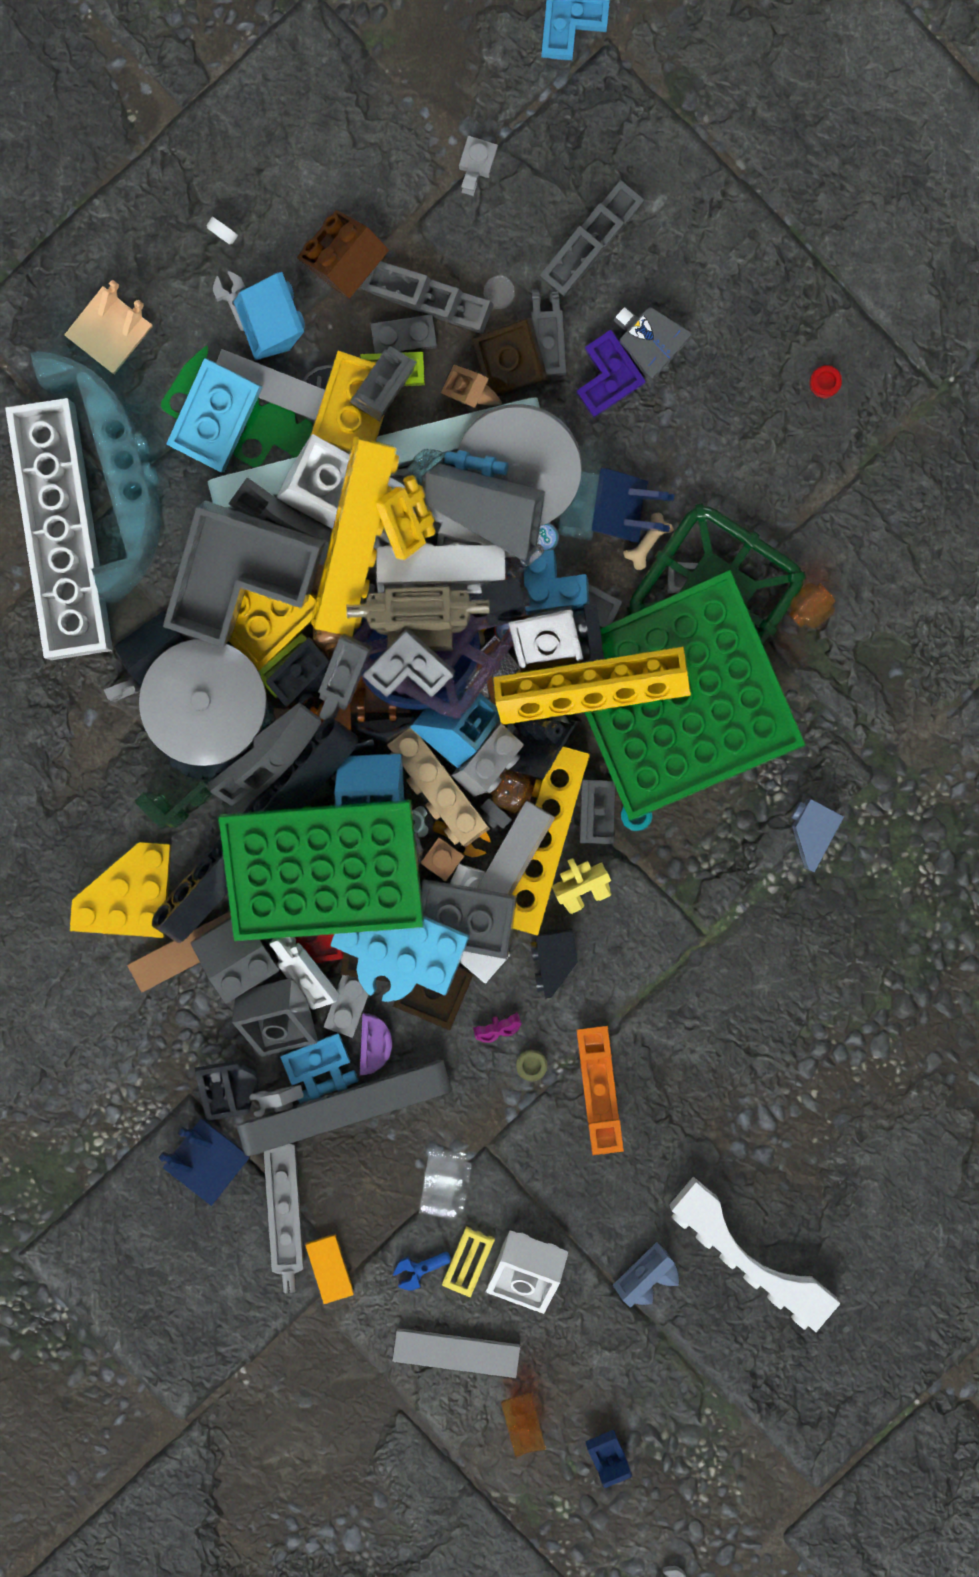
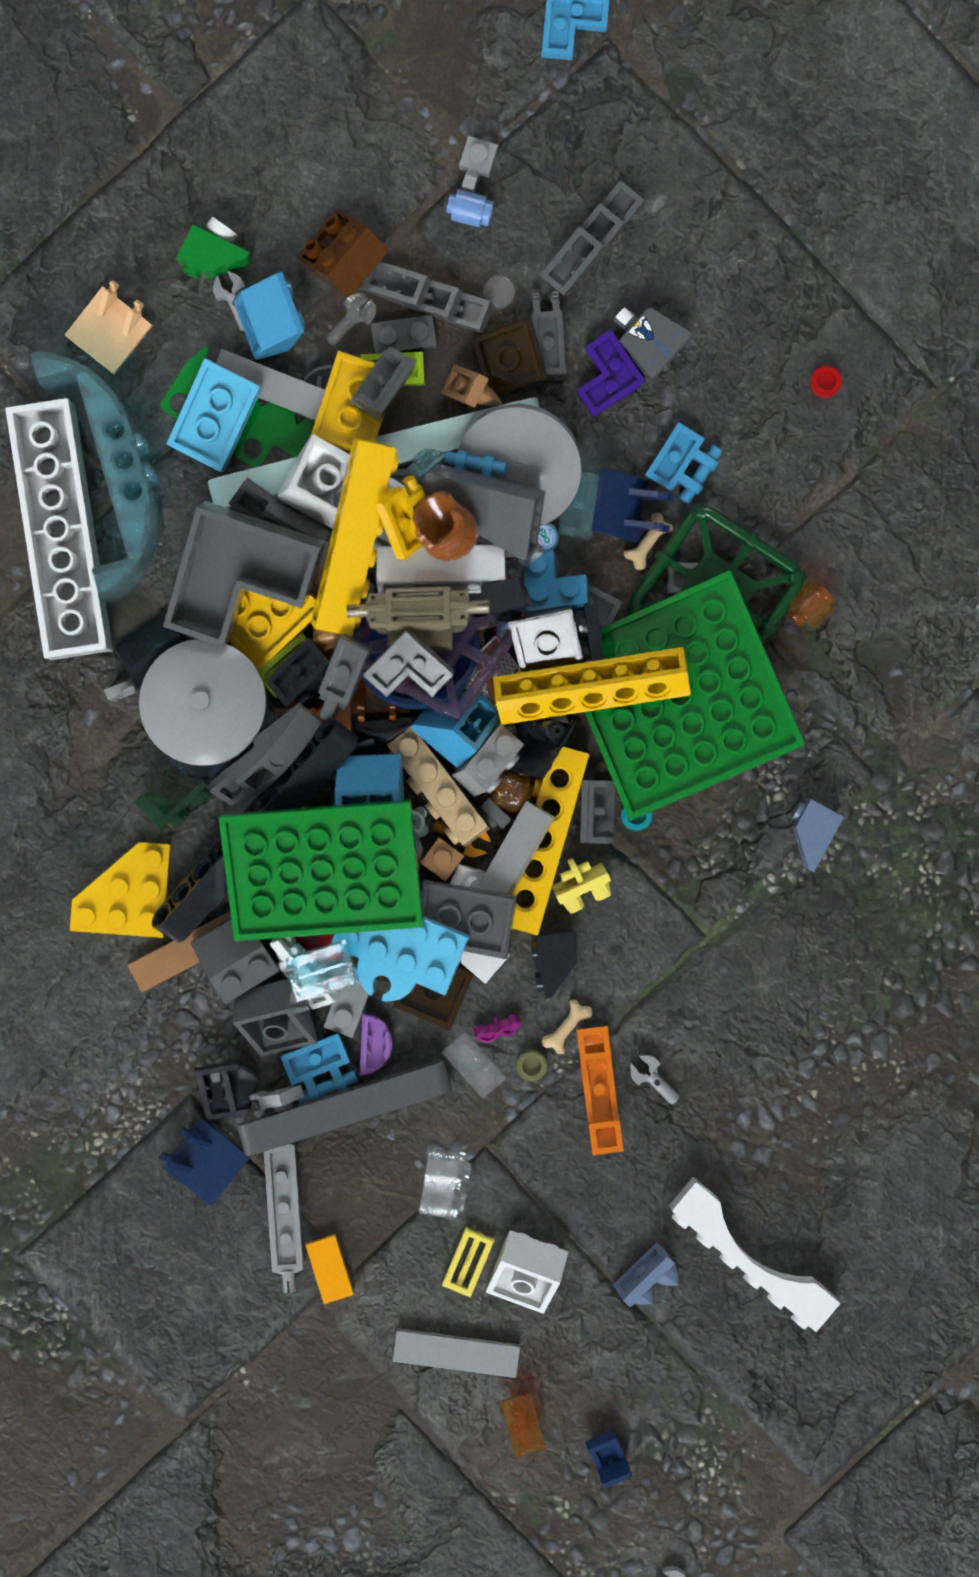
(210, 255): none -> green slope
(321, 970): none -> clear light blue hinge
(353, 316): none -> clear bar
(419, 1269): blue bar -> none
(444, 527): none -> dark orange hair
(470, 208): none -> medium blue brick
(473, 1064): none -> clear plate
(558, 1038): none -> tan piece
(653, 1078): none -> light grey bar
(674, 459): none -> dark azure plate

